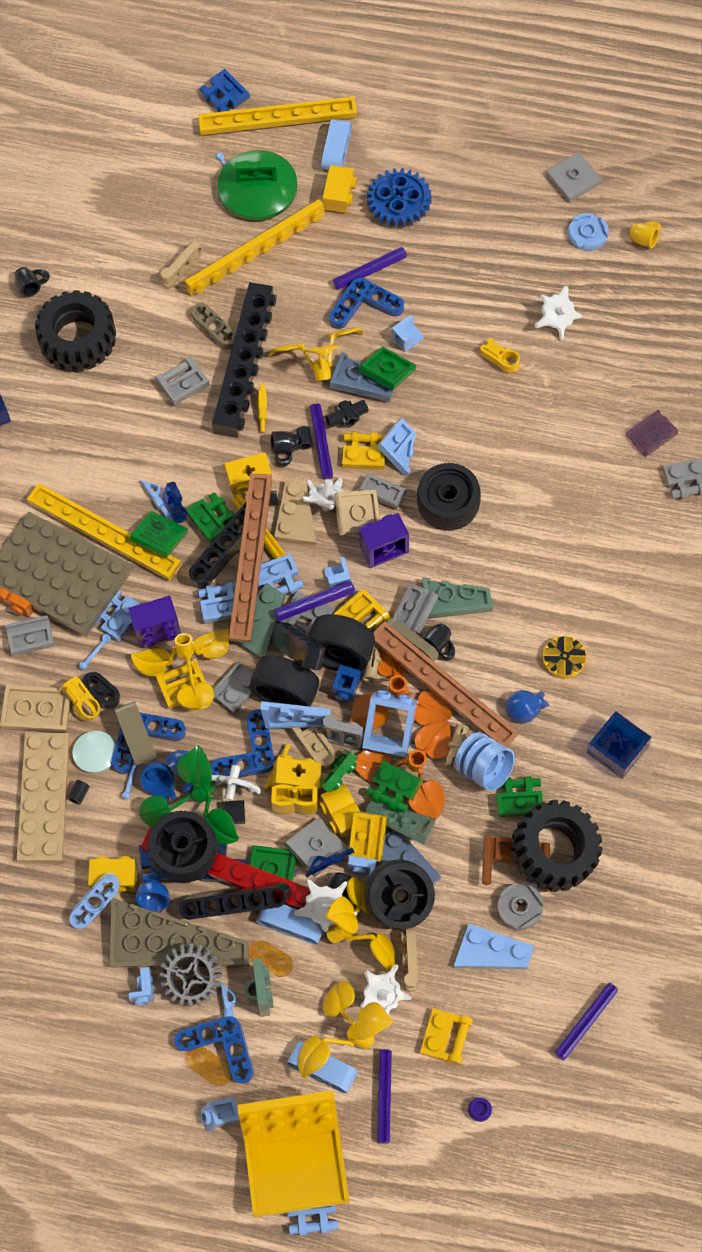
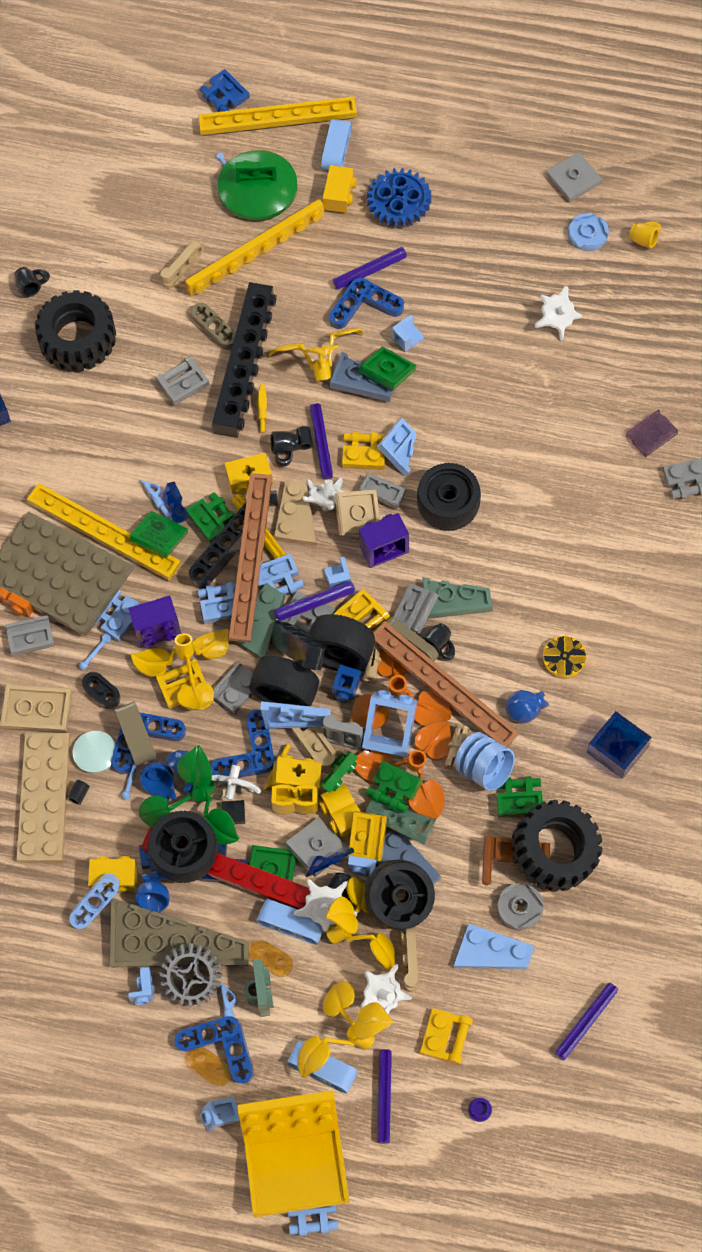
(79, 694): yellow piece -> none
(245, 898): black beam -> none
(347, 413): black axle -> none
(498, 355): yellow piece -> none

